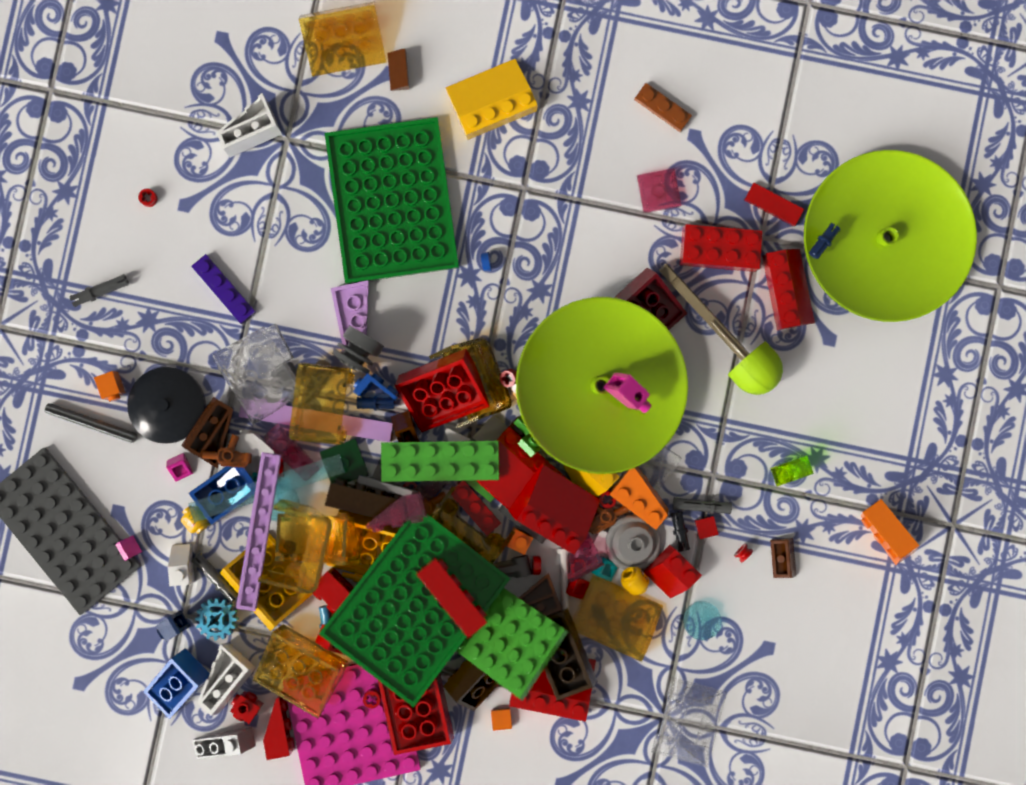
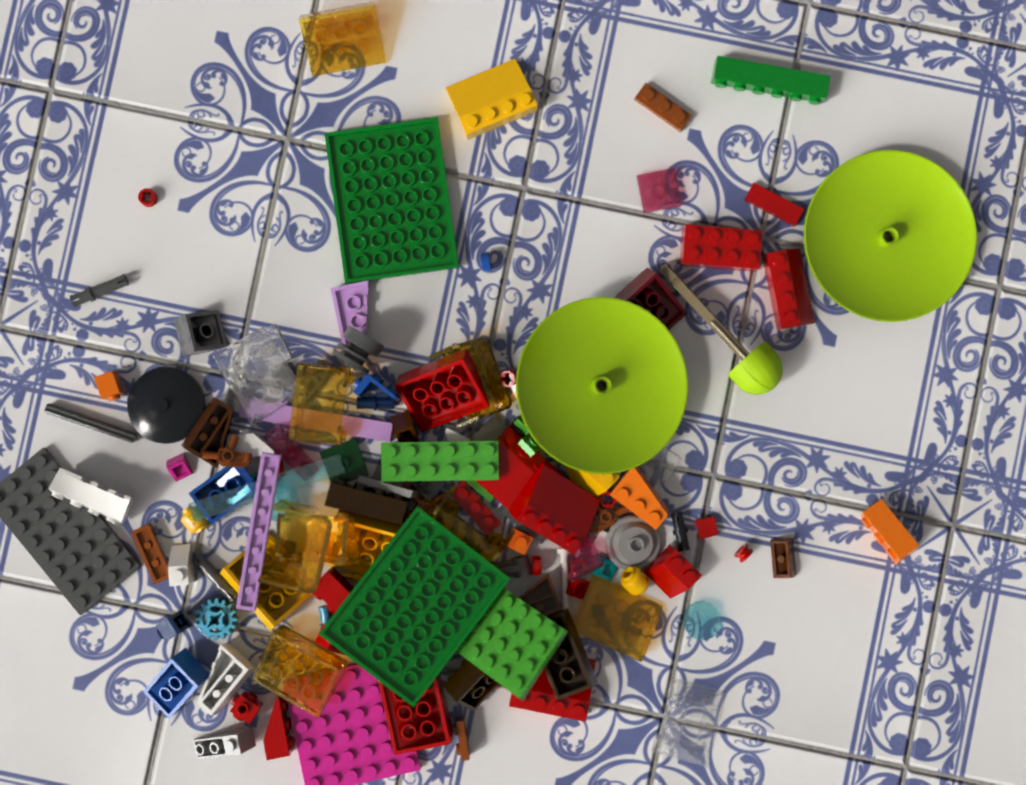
(91, 496): none -> white wedge
(128, 548): dark pink tile -> none
(151, 553): none -> dark orange plate
(200, 332): none -> flat silver slope
(223, 289): dark purple plate -> none
(250, 128): white wedge -> none
(372, 692): red bush -> none
(398, 70): reddish brown slope -> none
(404, 509): clear pink slope -> none
(451, 597): red brick -> none
(463, 746): none -> dark orange plate
(501, 719): orange tile -> none
(628, 392): dark pink torso -> none
(702, 505): dark grey pin -> none
(770, 79): none -> green brick
(791, 470): clear neon green slope -> none
(824, 241): dark blue axle -> none

